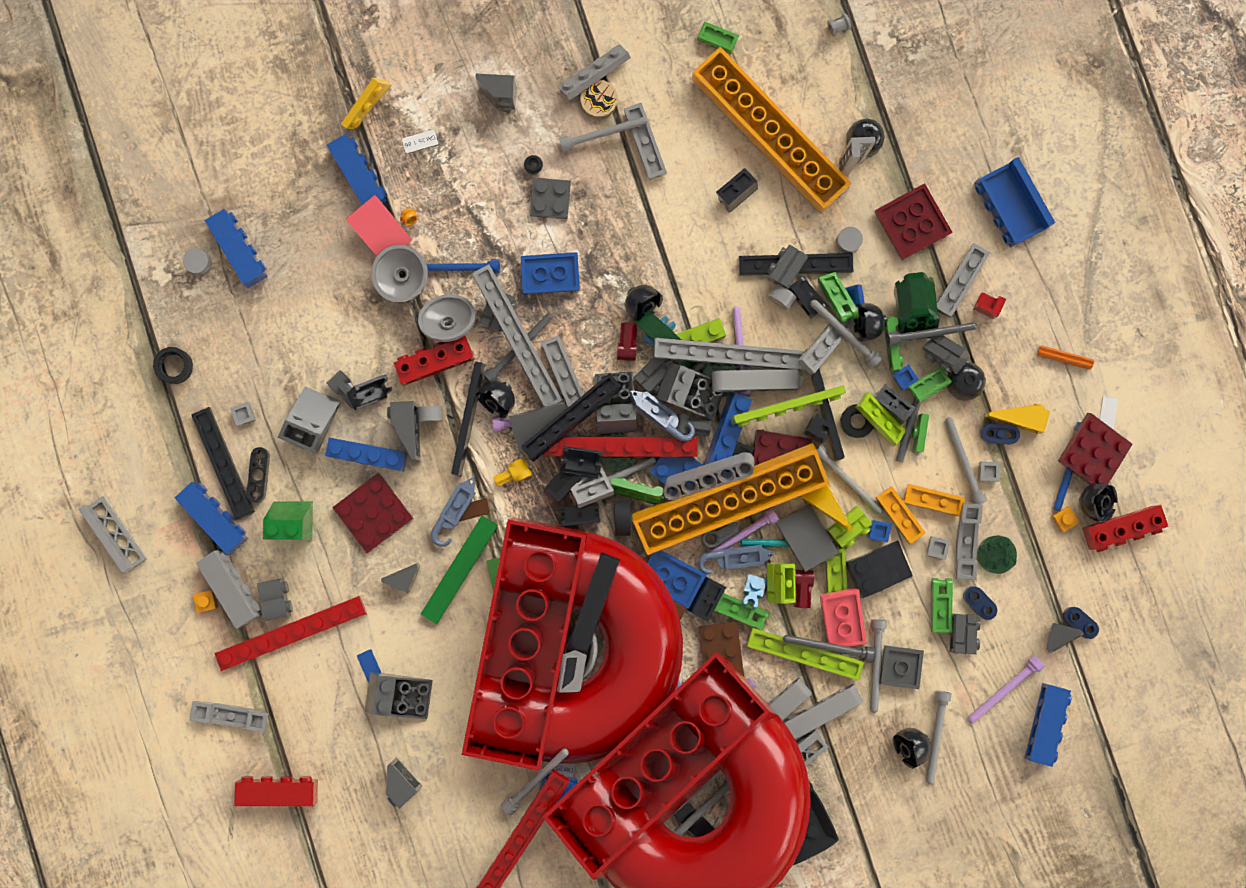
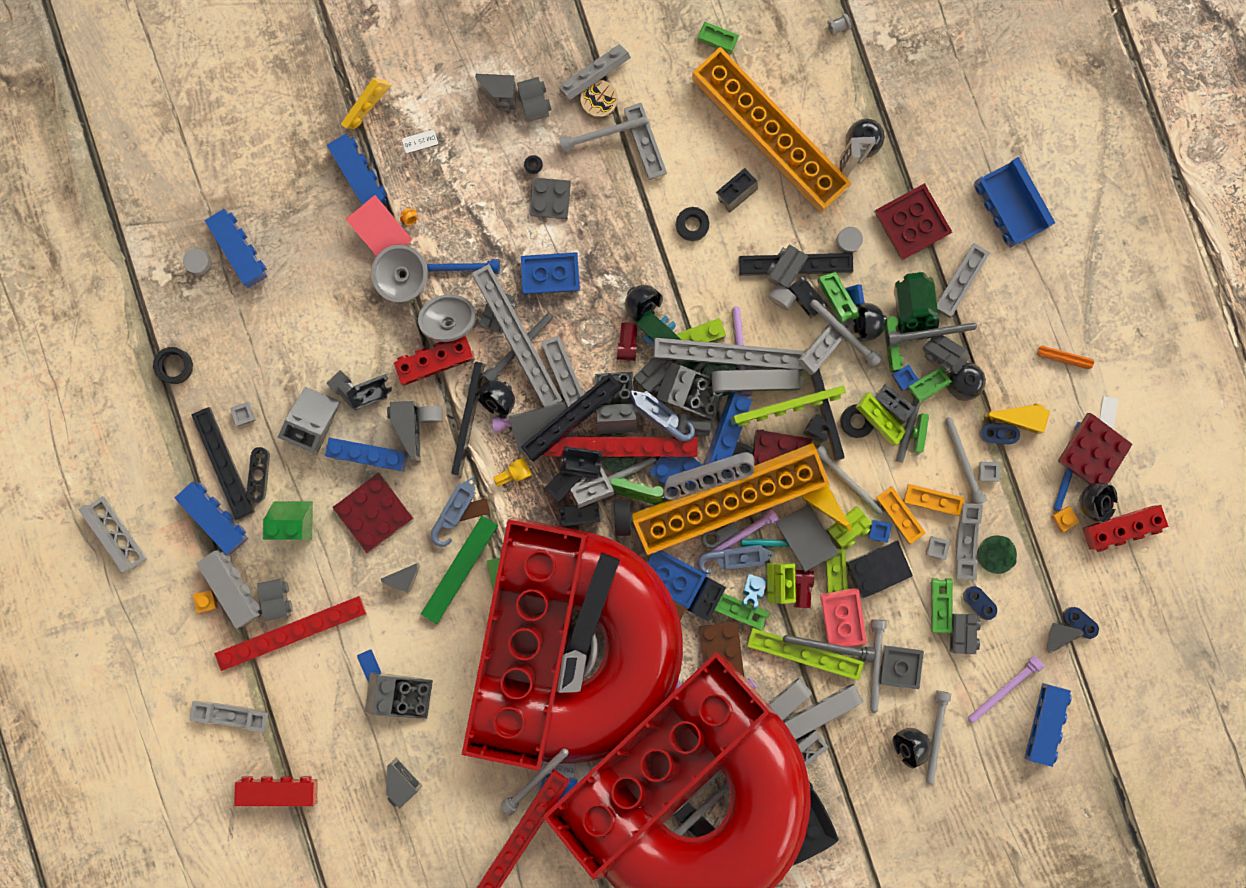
(533, 99): none -> dark grey brick
(692, 212): none -> black tyre
(989, 305): red panel -> none

